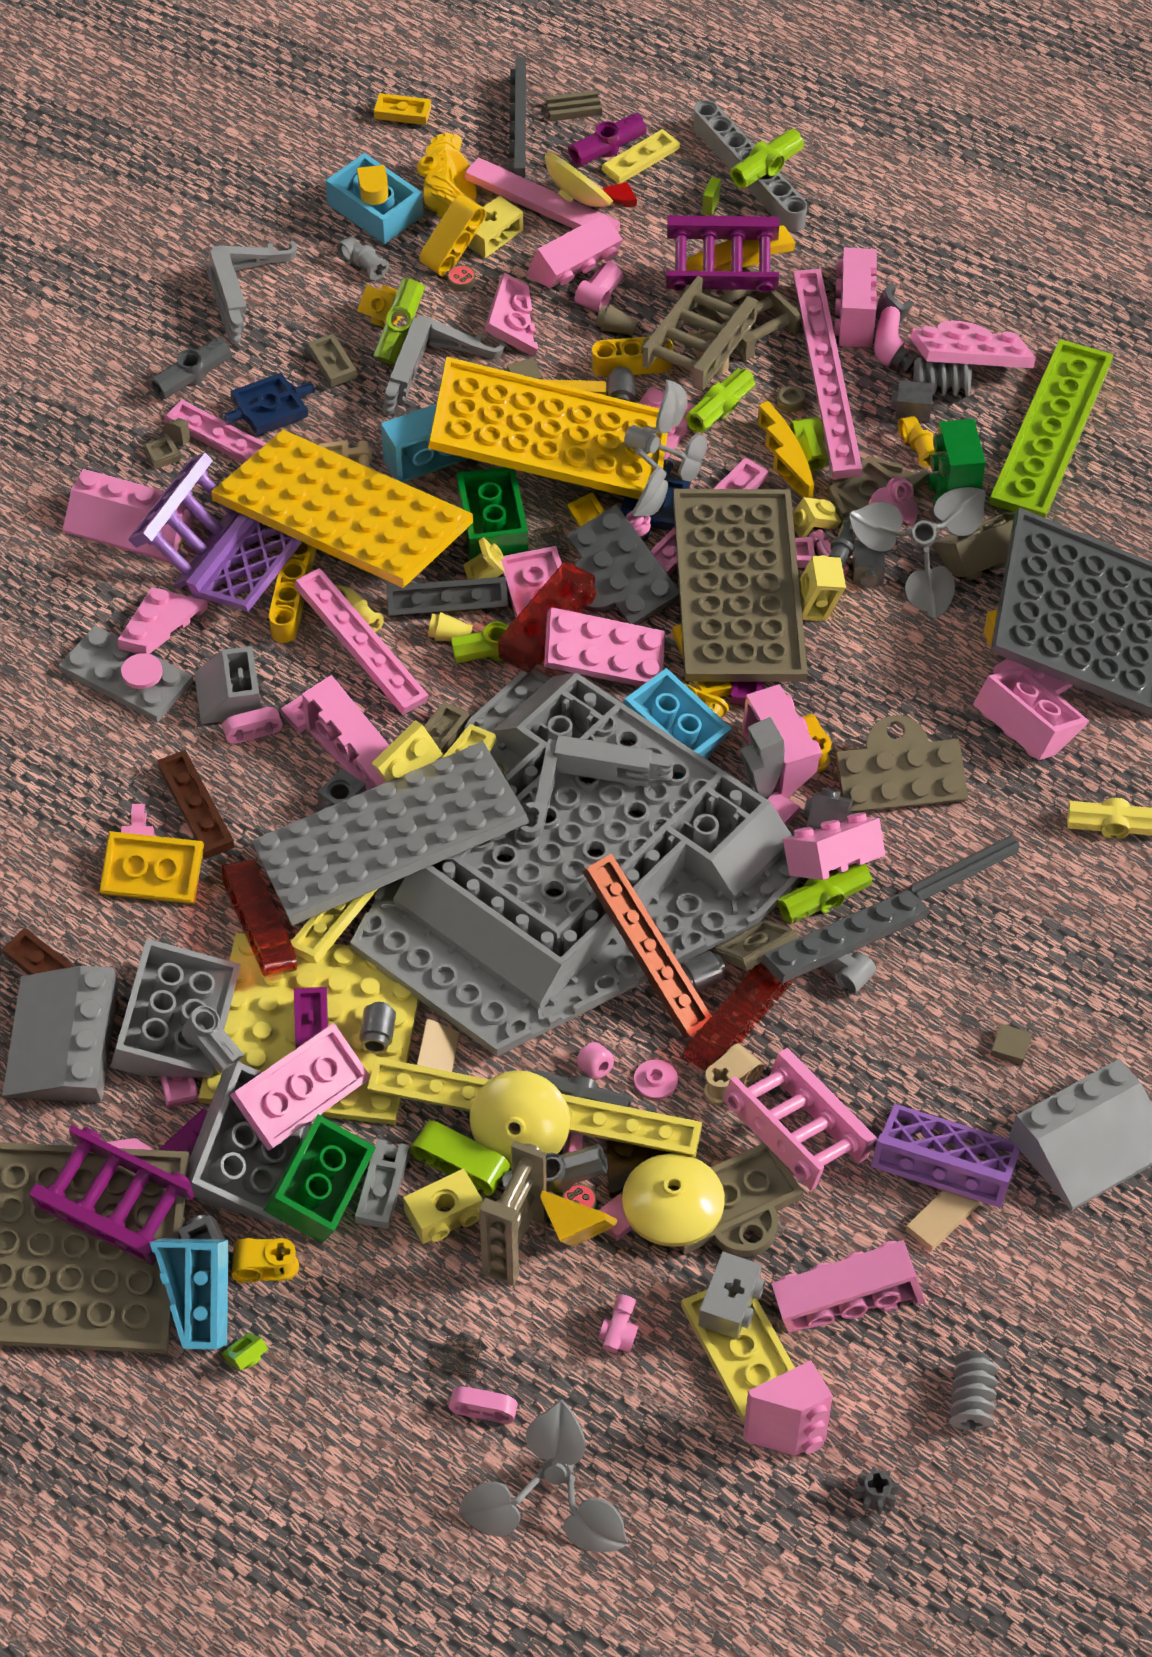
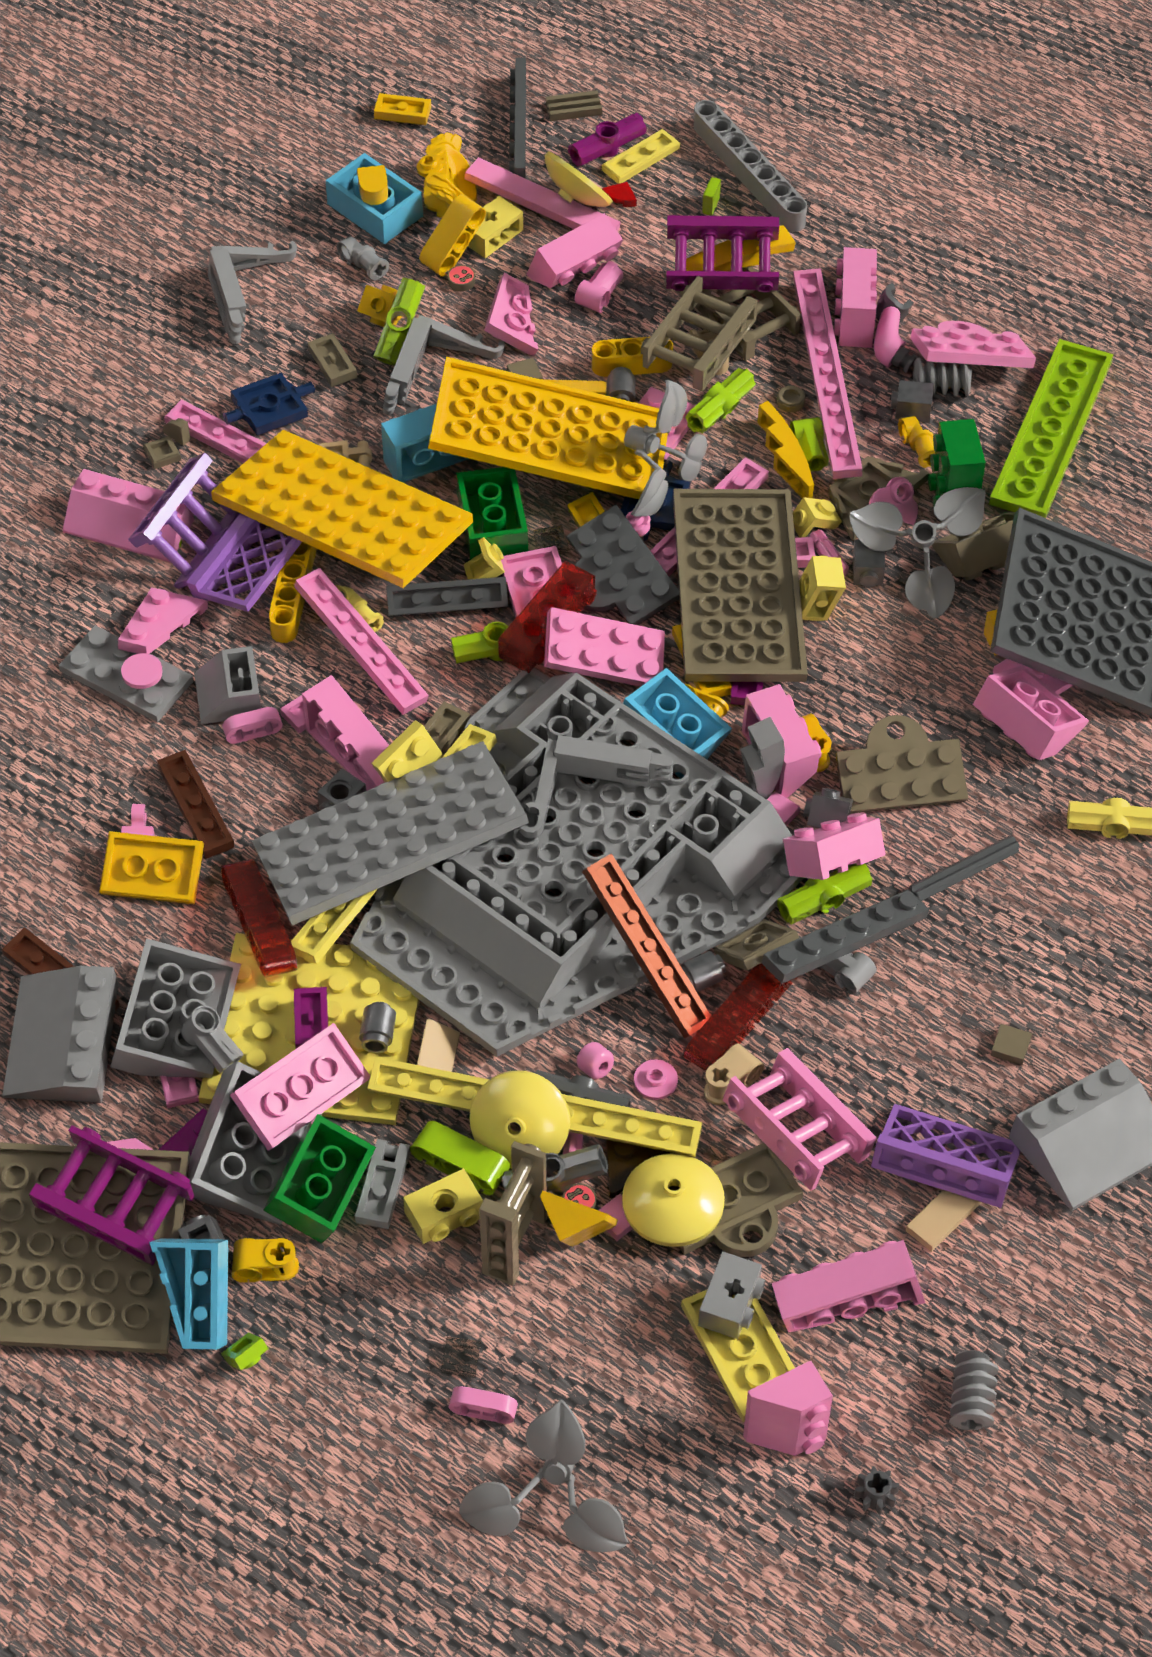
(190, 368): dark grey piece -> none
(445, 627): light yellow cone -> none
(615, 321): dark tan cone -> none
(618, 1332): bright pink plate -> none
(766, 158): lime piece -> none
(843, 546): dark grey pin -> none

